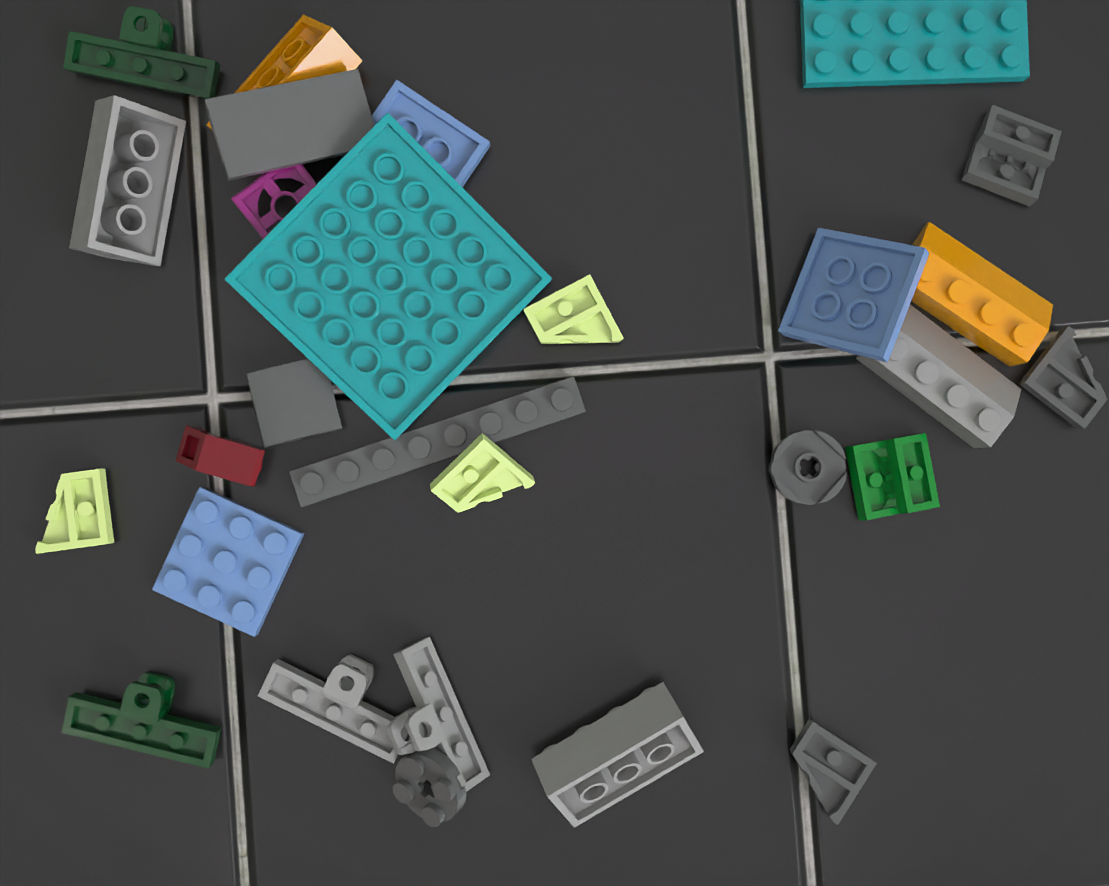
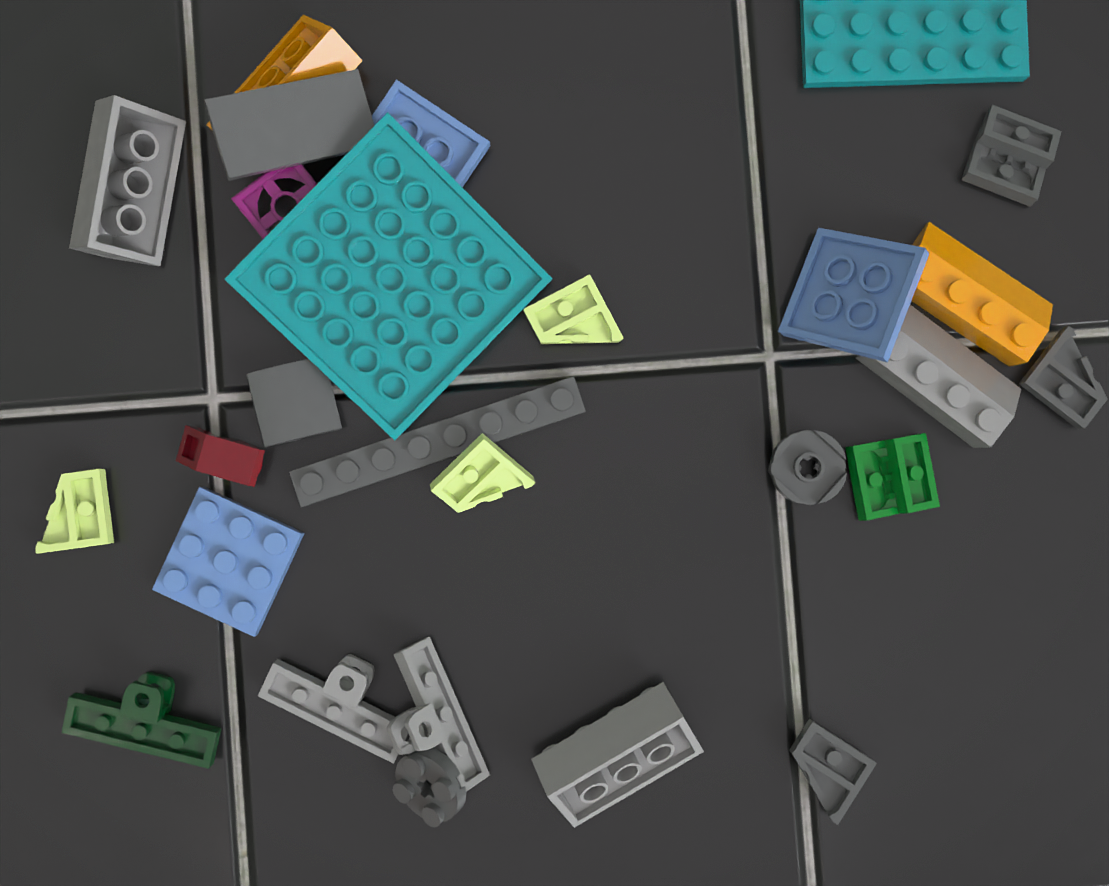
(142, 57): dark green plate -> none

